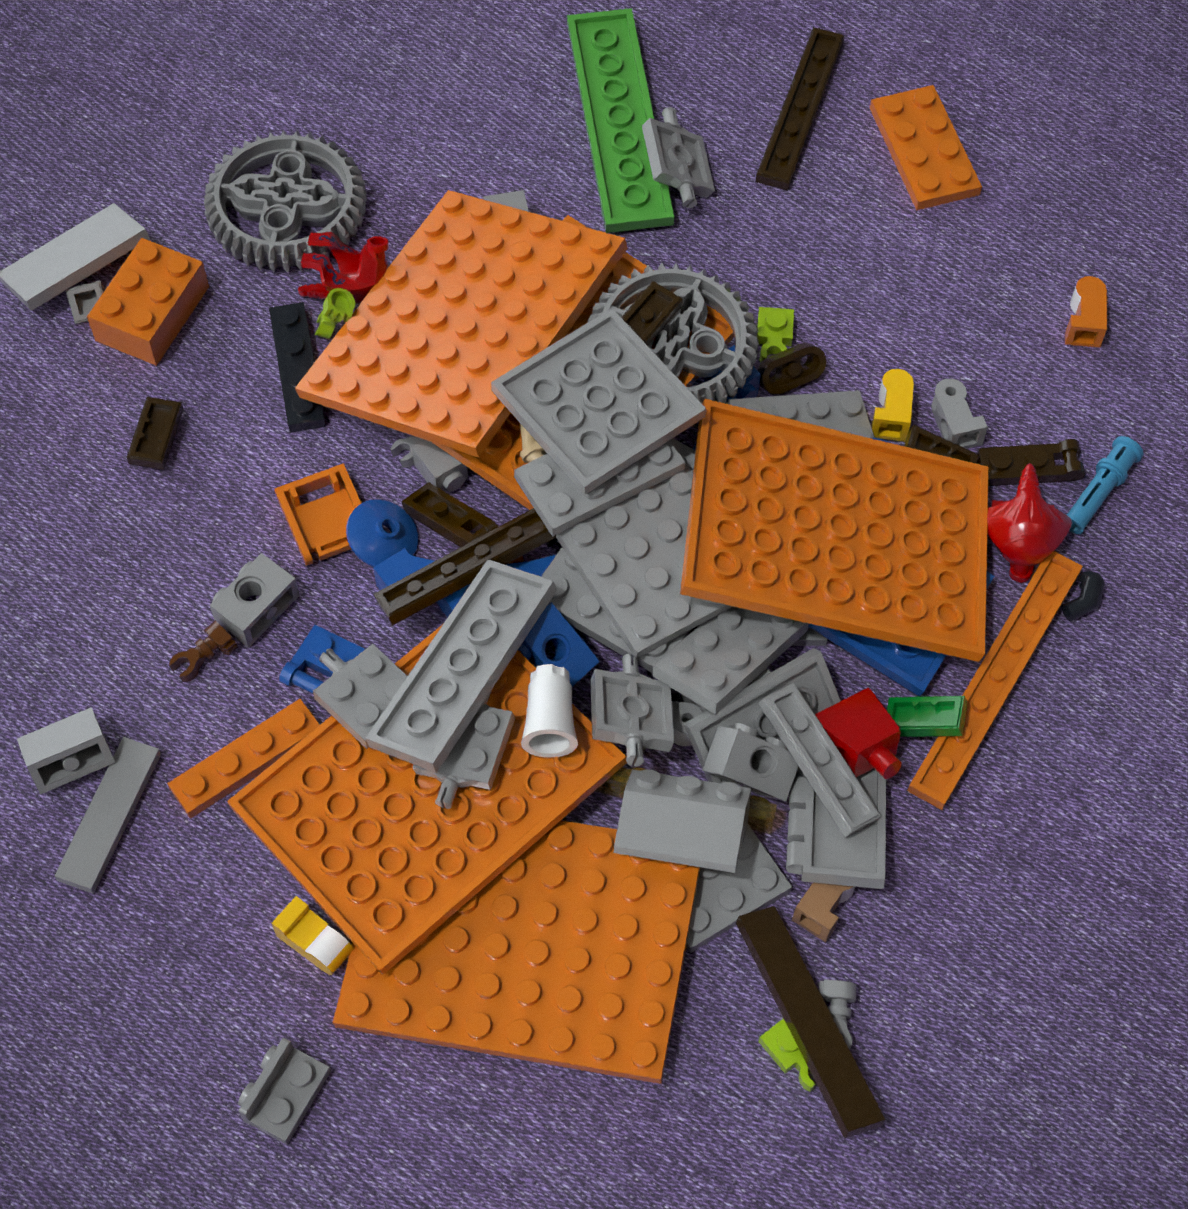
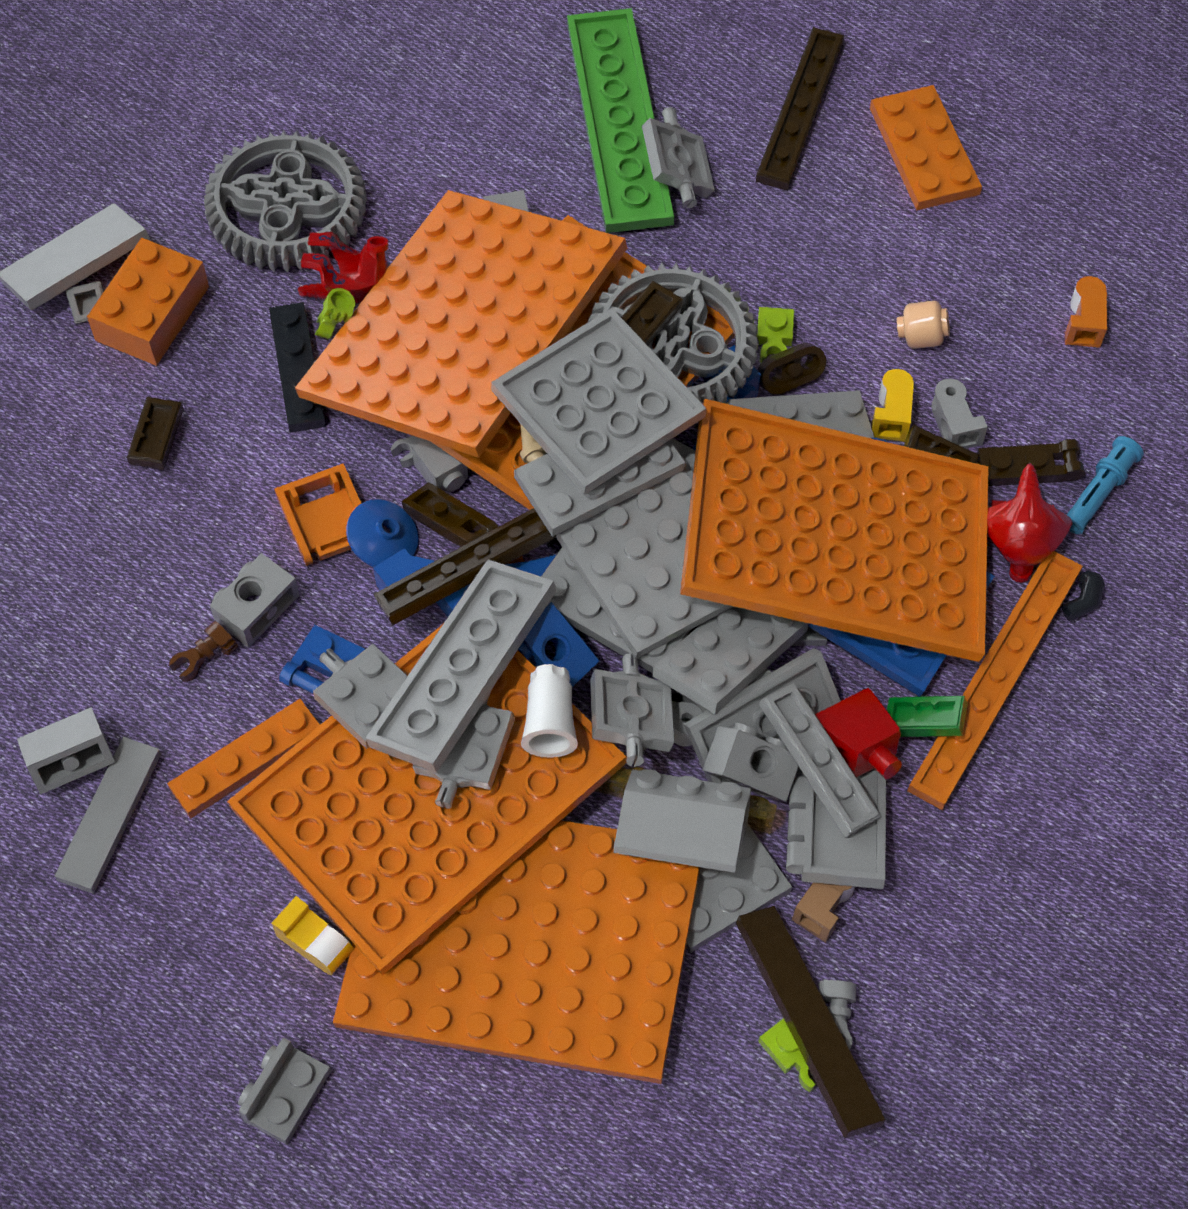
(923, 324): none -> light nougat head

